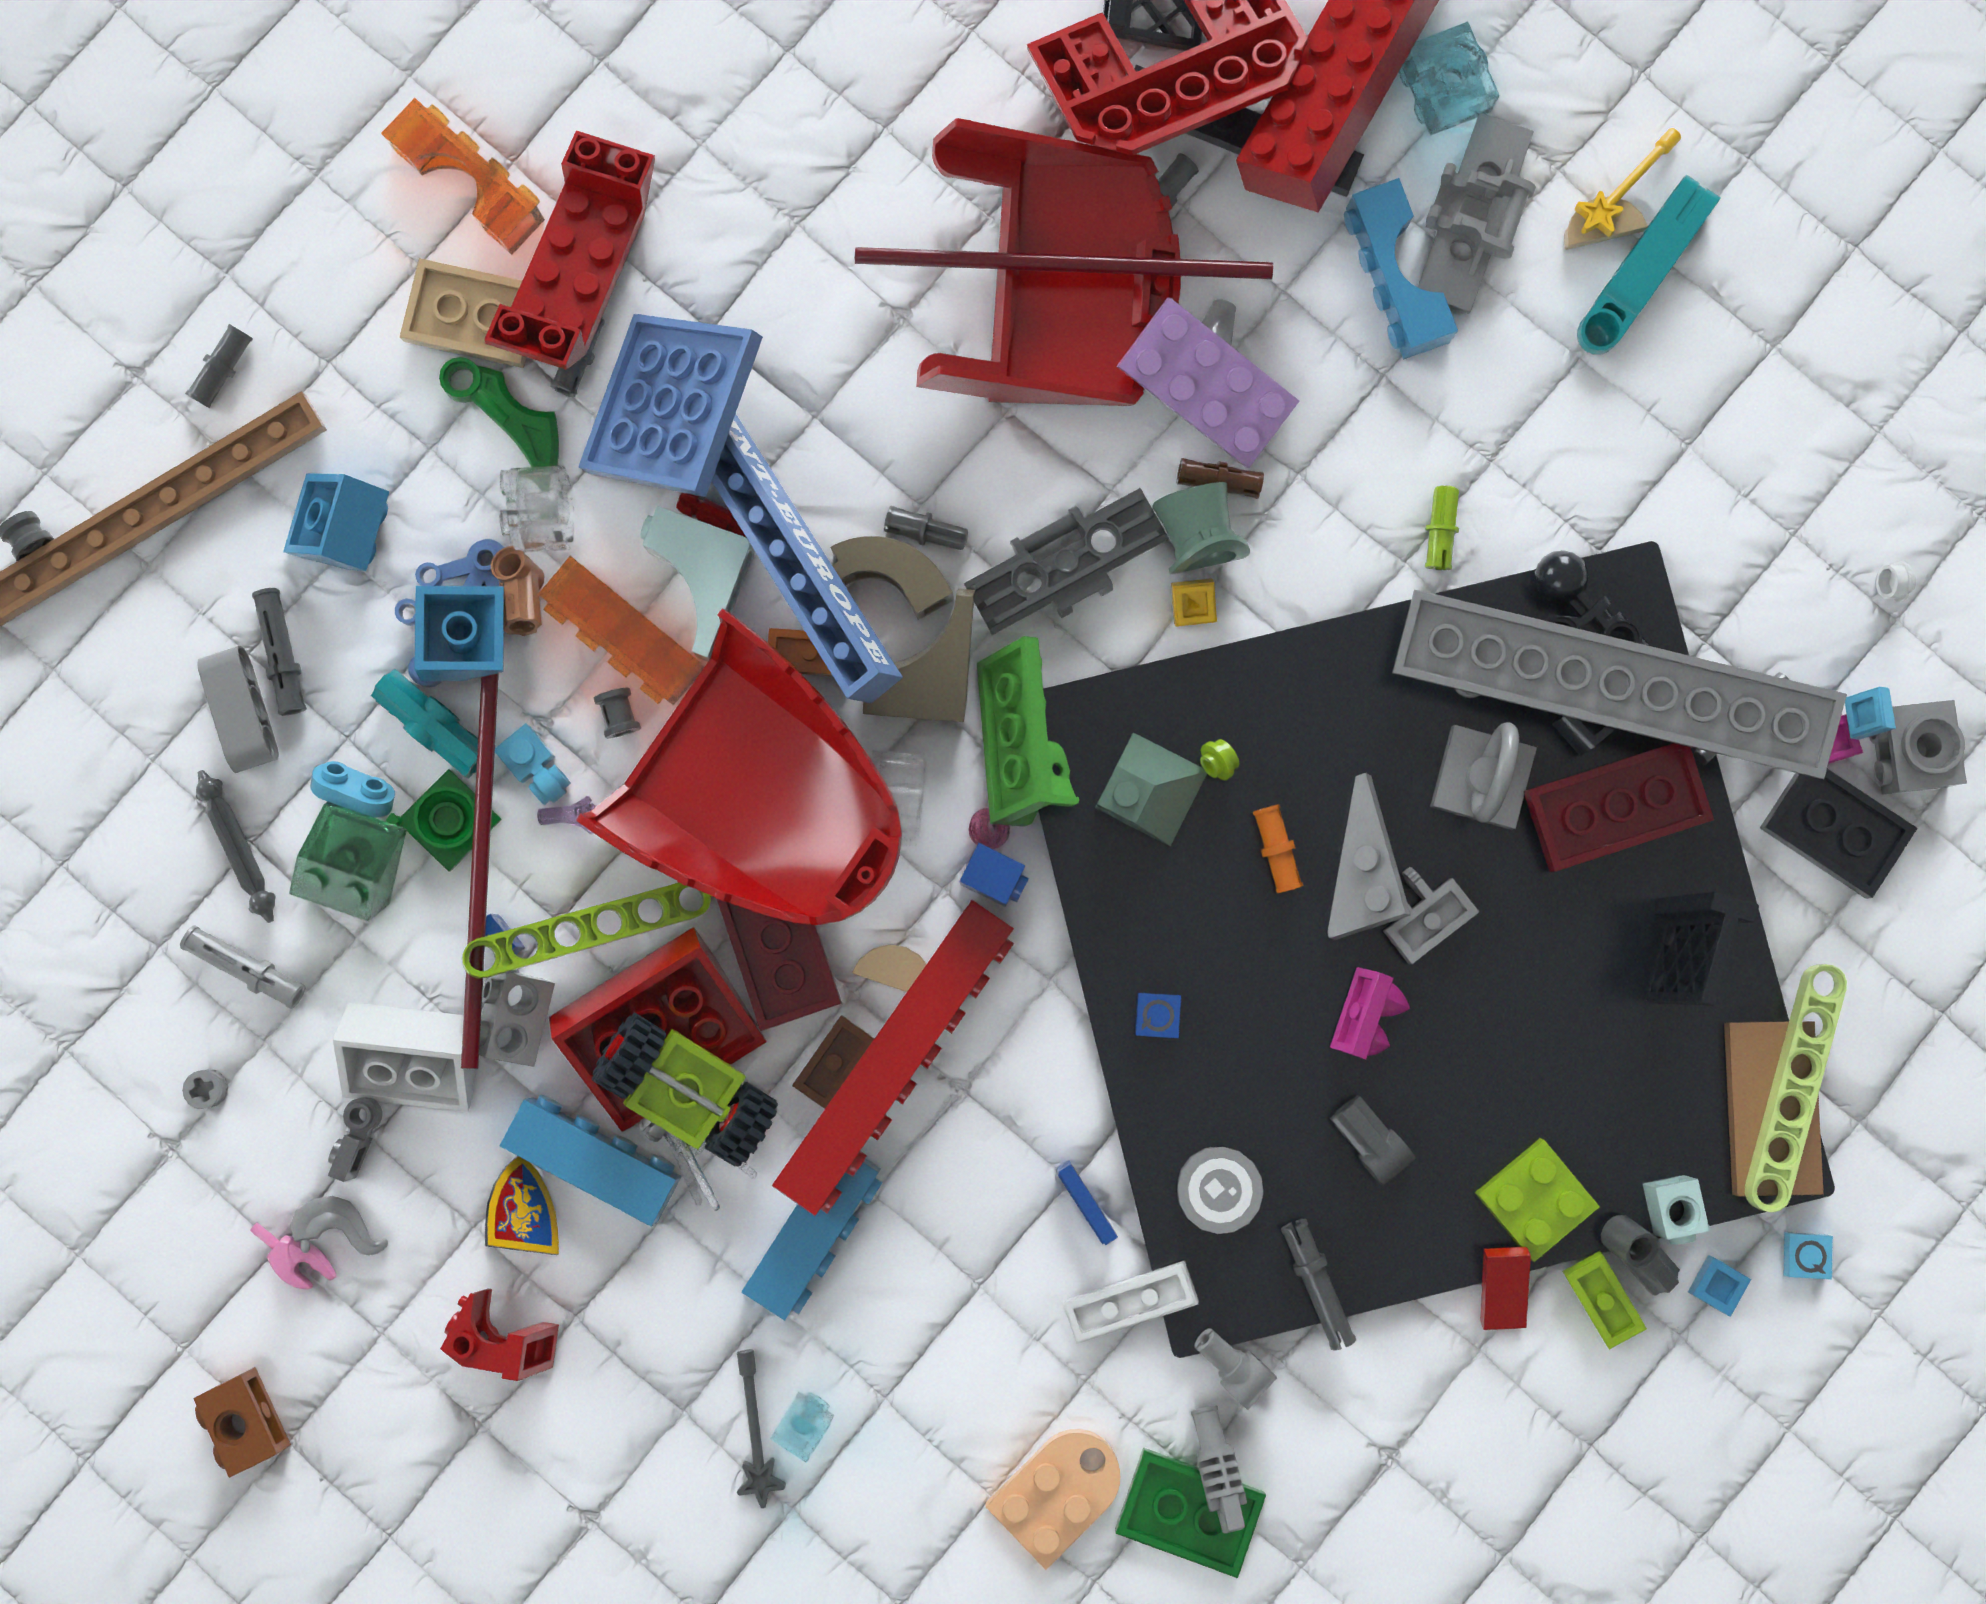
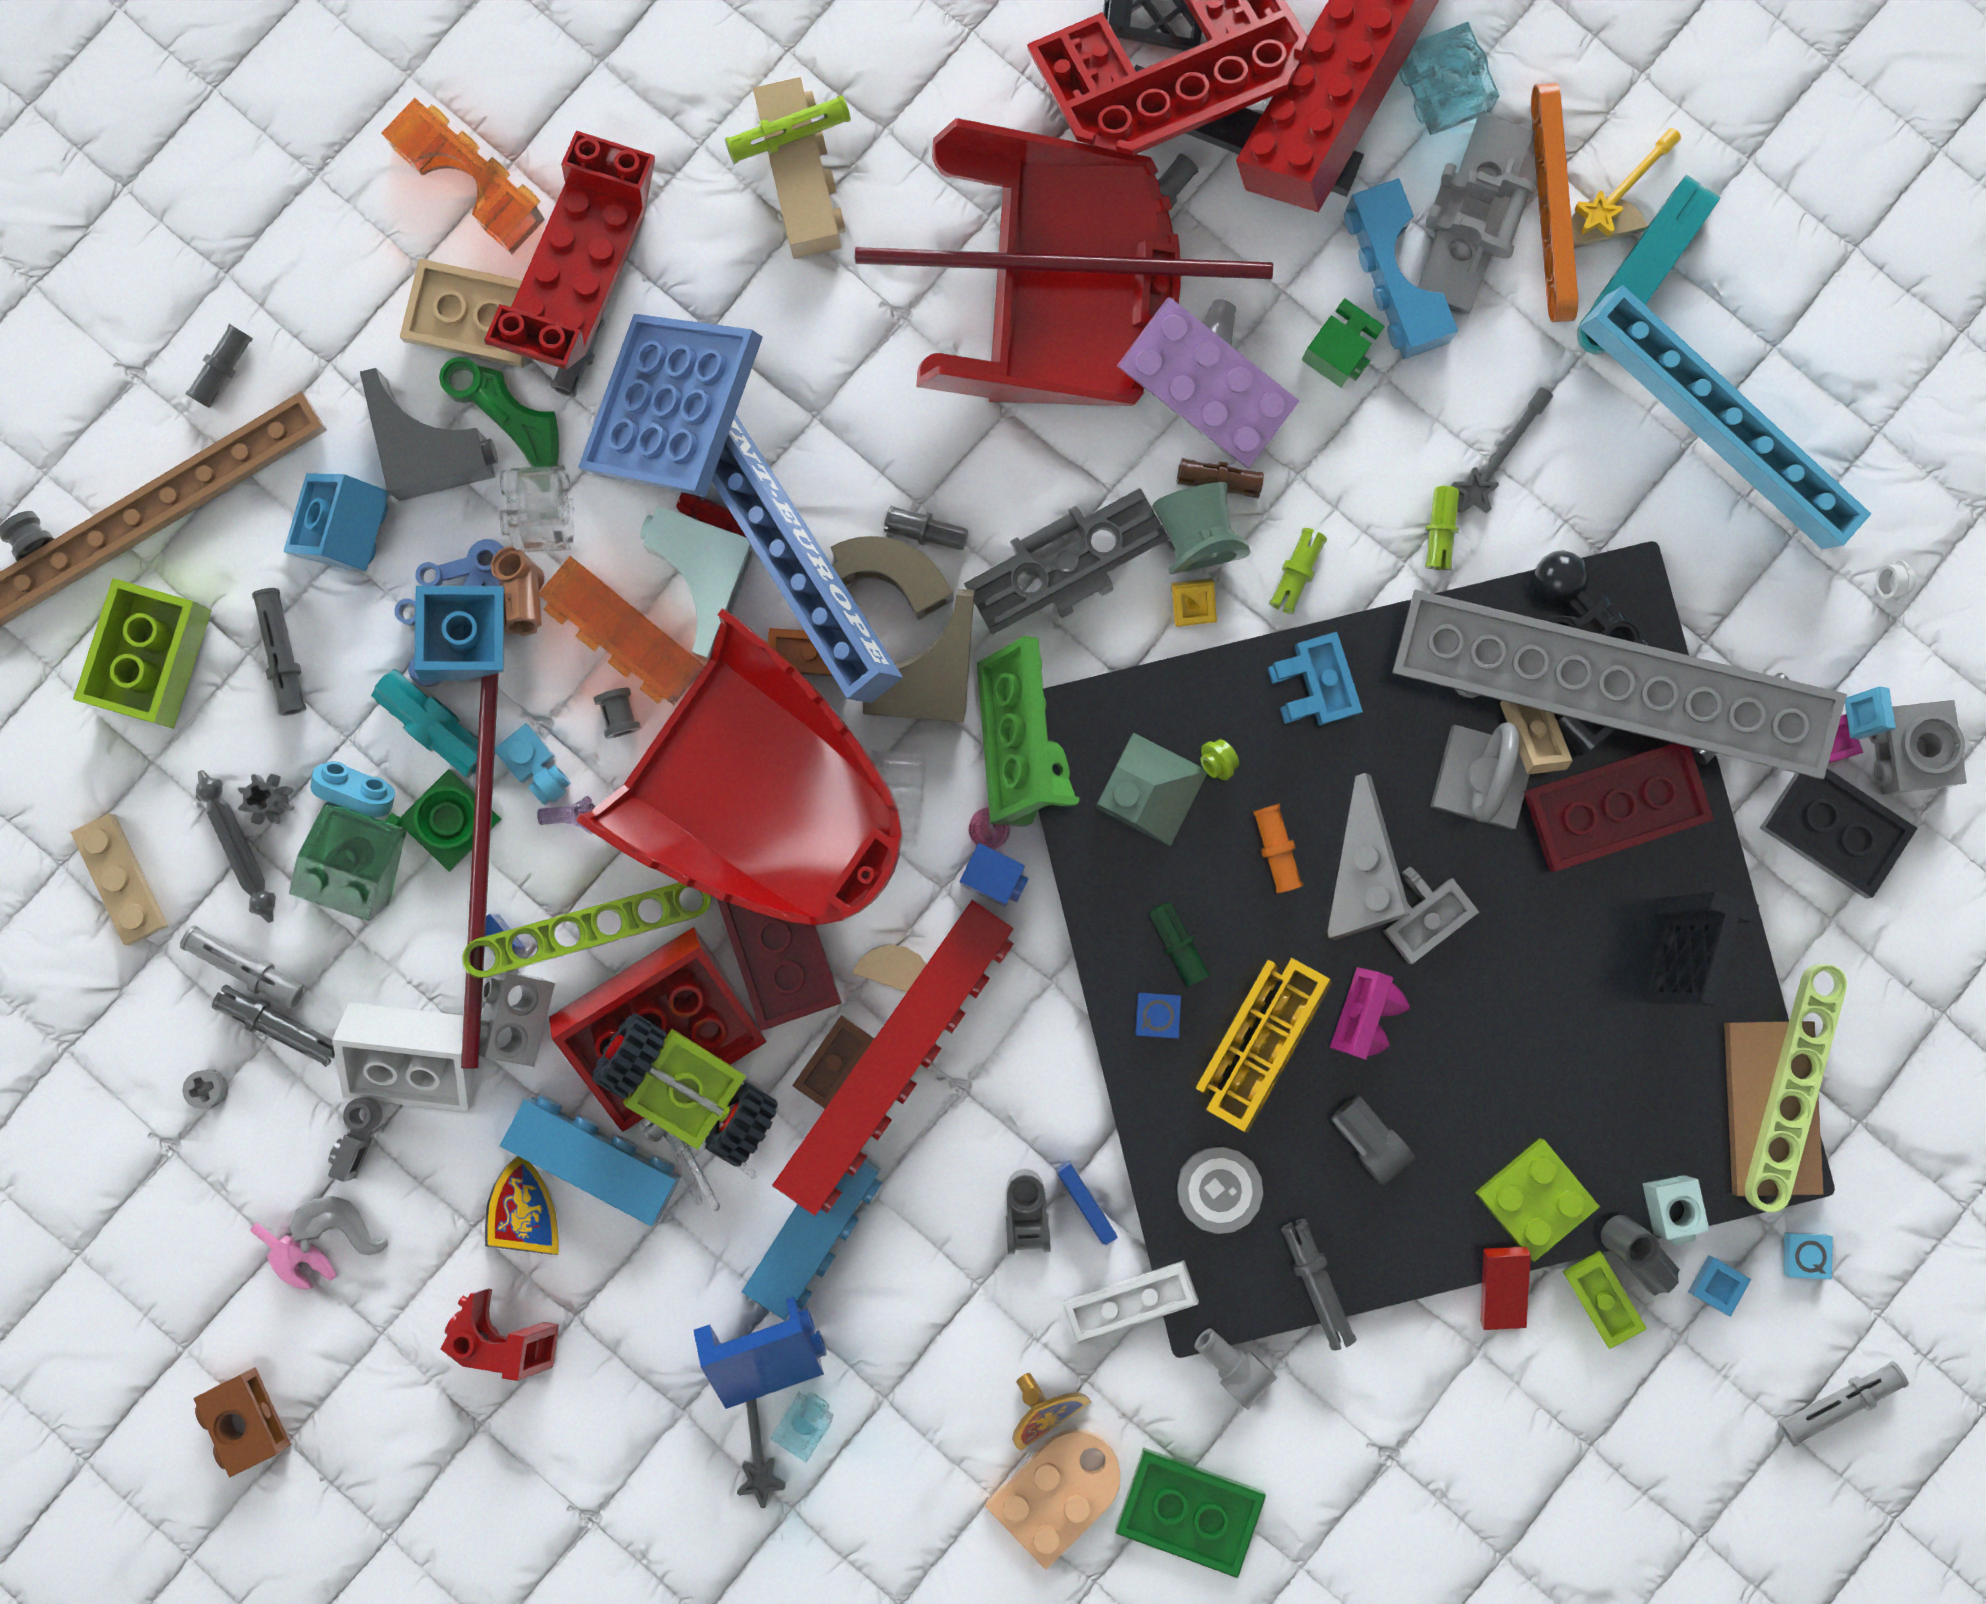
(119, 879): none -> tan plate
(142, 653): none -> lime brick
(237, 709): light grey beam -> none
(255, 793): none -> dark grey gear
(262, 1018): none -> dark grey pin
(419, 456): none -> dark grey arch
(740, 146): none -> lime pin
(763, 1359): none -> blue panel
(799, 174): none -> tan brick
(1027, 1220): none -> dark grey piece
(1043, 1413): none -> shield
(1179, 944): none -> dark green axle
(1219, 1470): light grey hinge -> none
(1270, 1045): none -> yellow brick
(1298, 570): none -> lime pin
(1326, 678): none -> dark azure plate
(1338, 347): none -> green brick
(1478, 486): none -> dark grey piece
(1540, 738): none -> tan plate
(1554, 202): none -> orange beam
(1724, 419): none -> medium azure brick
(1858, 1395): none -> light grey pin

